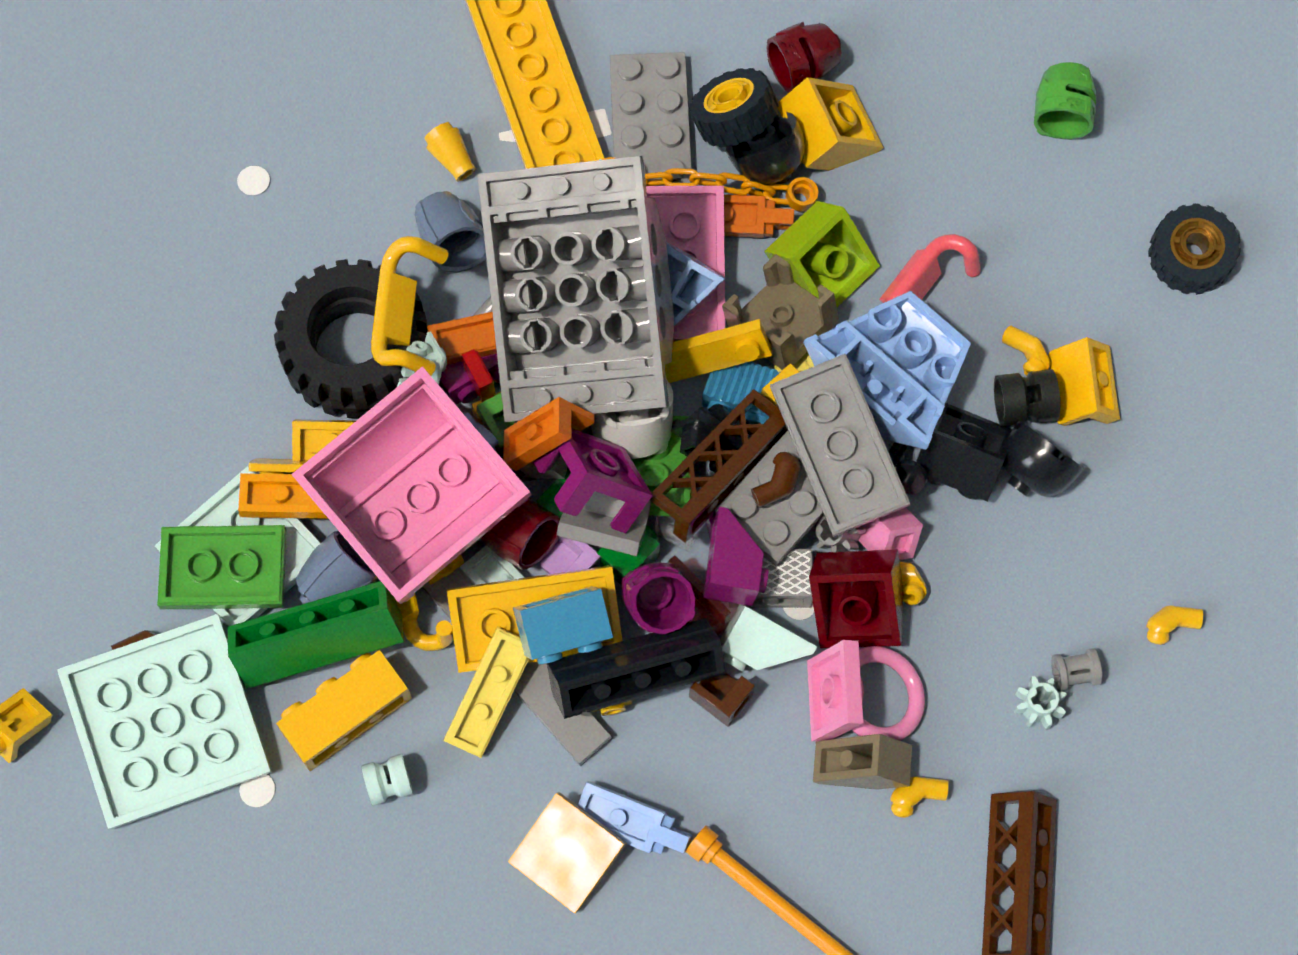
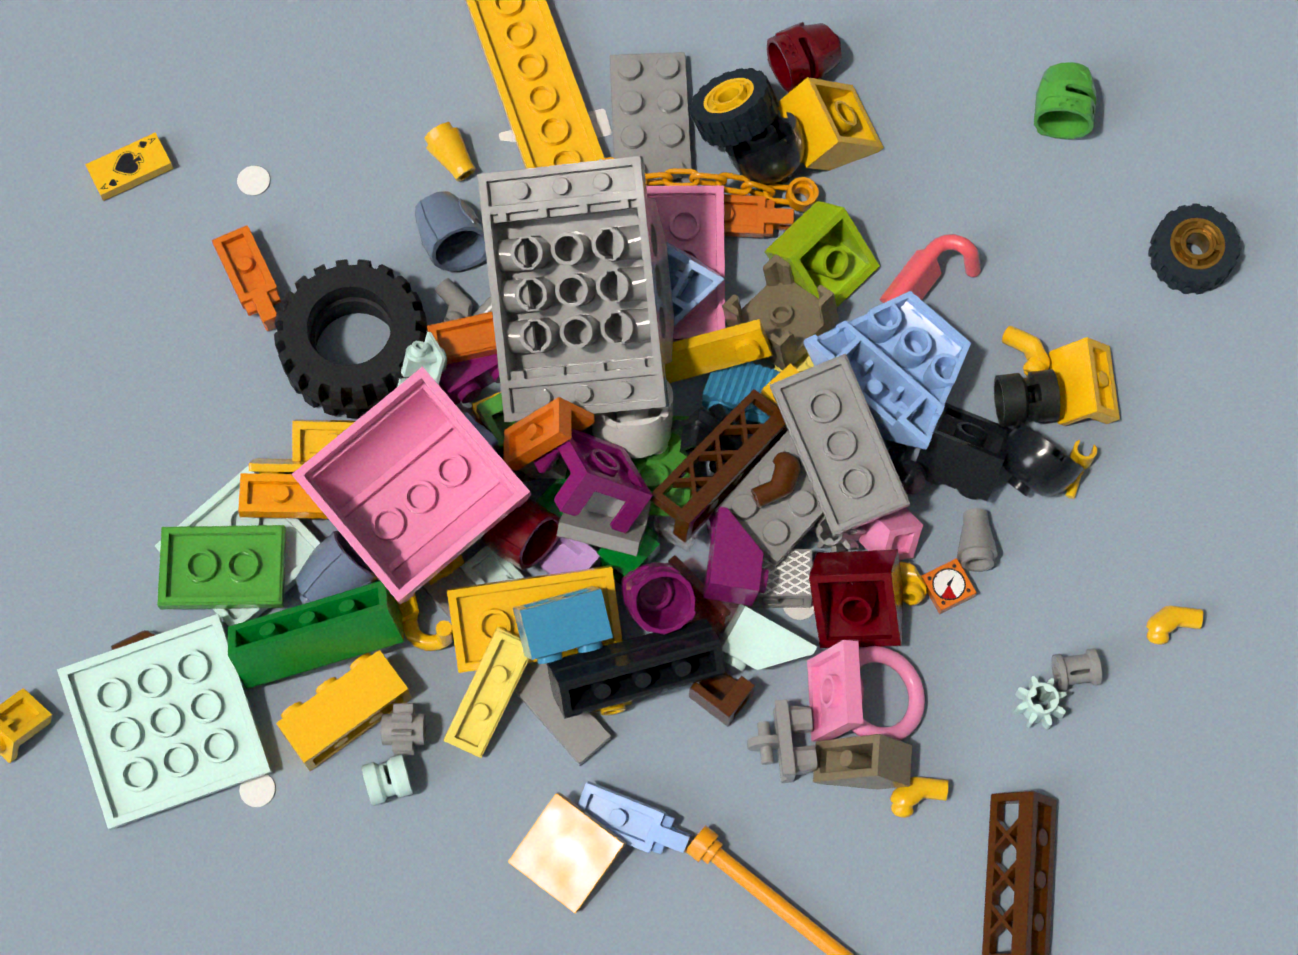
(129, 166): none -> yellow tile
(248, 274): none -> orange hinge
(396, 305): yellow piece -> none
(403, 729): none -> light grey gear
(458, 303): none -> light grey arm
(478, 375): red tile -> none
(791, 759): none -> light grey hips
(948, 586): none -> tile
(976, 542): none -> light grey cone
(1083, 461): none -> yellow hand

